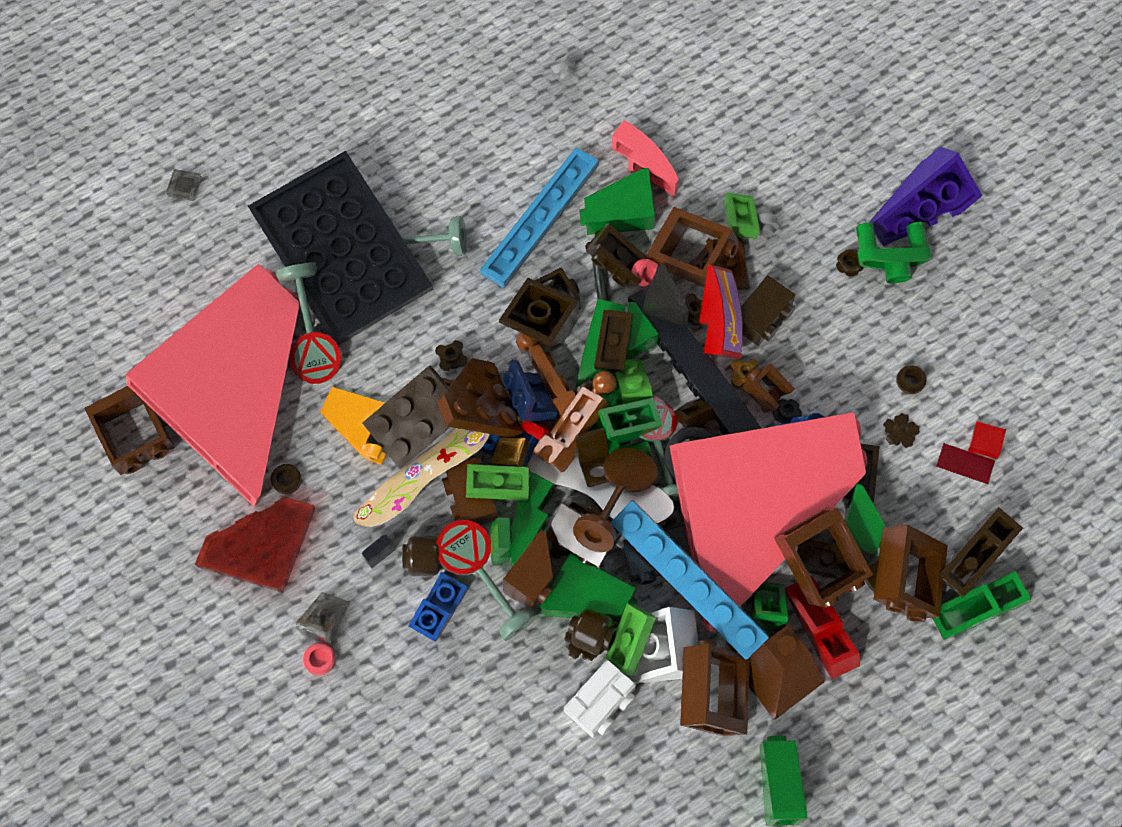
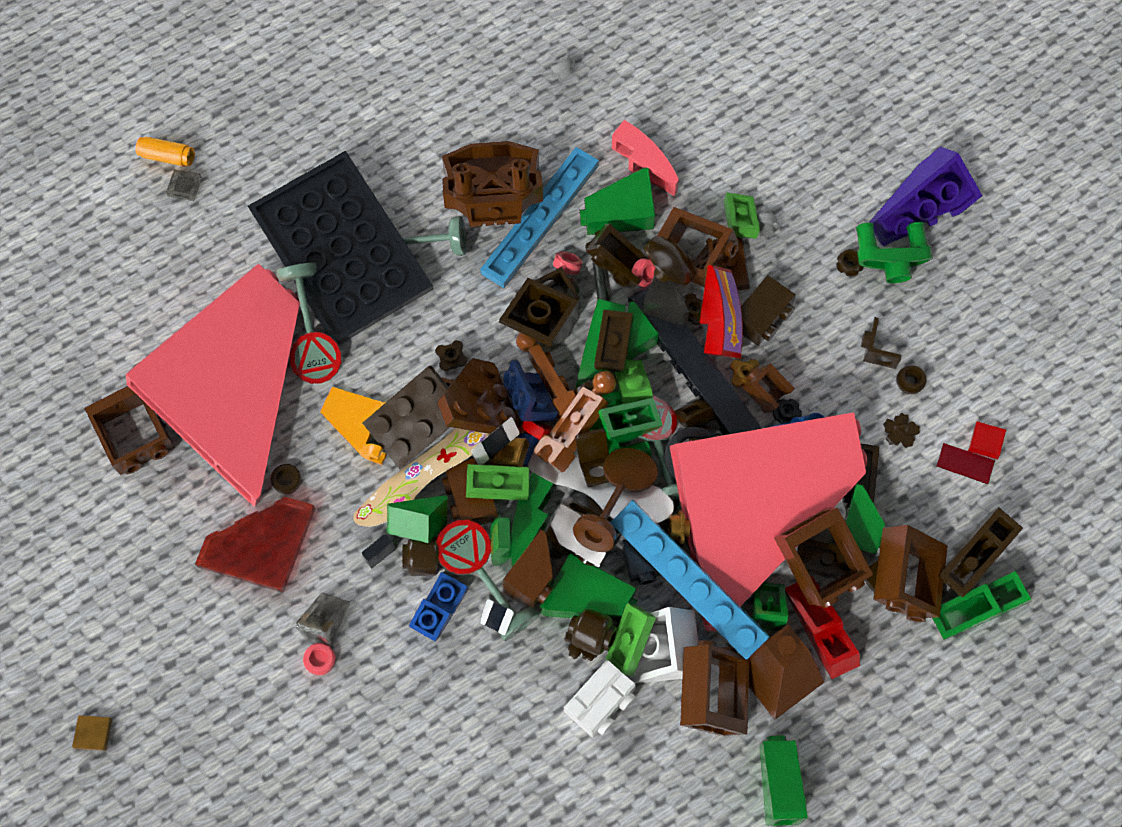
(92, 733): none -> pearl gold tile
(165, 151): none -> light orange piece
(417, 518): none -> green slope
(492, 182): none -> reddish brown brick
(495, 441): none -> sticker
(496, 617): none -> sticker
(568, 261): none -> coral tile
(669, 260): none -> dark brown dish
(678, 527): none -> pearl gold plate
(871, 354): none -> dark brown bracket

